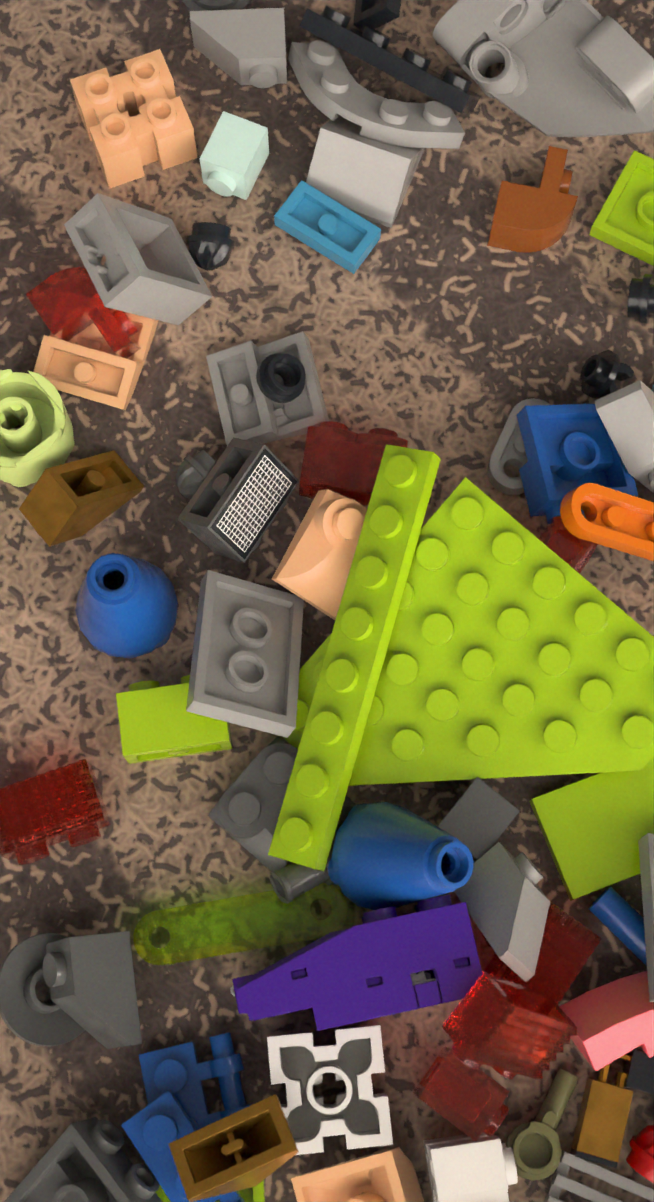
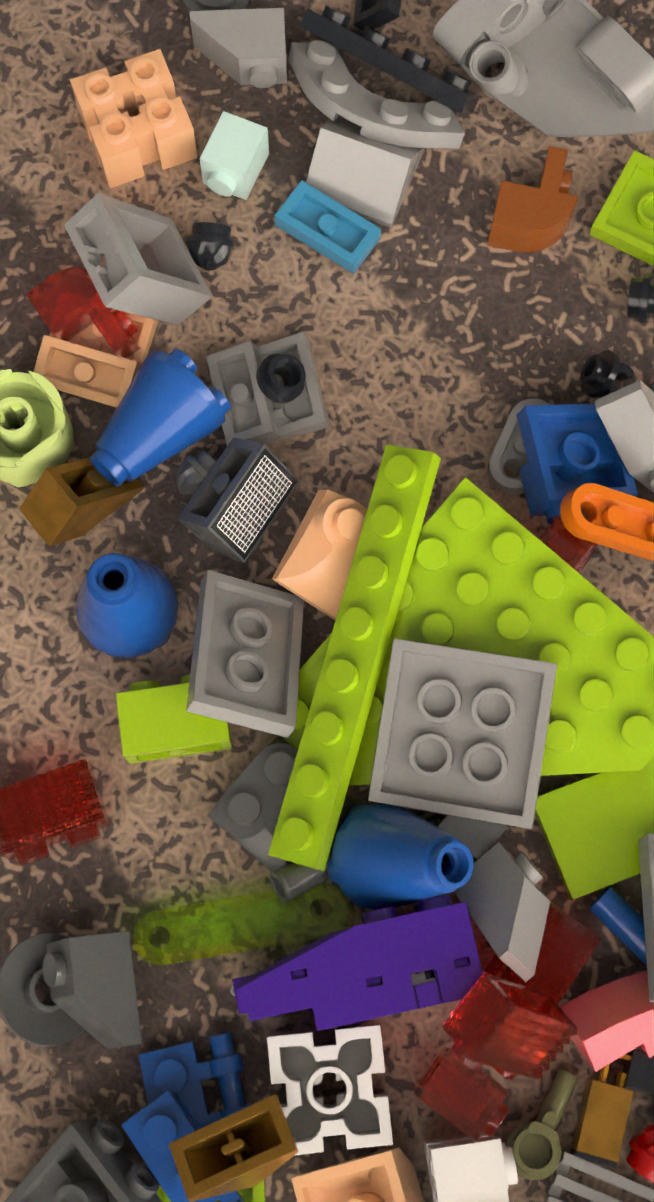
(158, 417): none -> blue cone
(344, 460): clear red brick -> none
(463, 733): none -> light grey plate

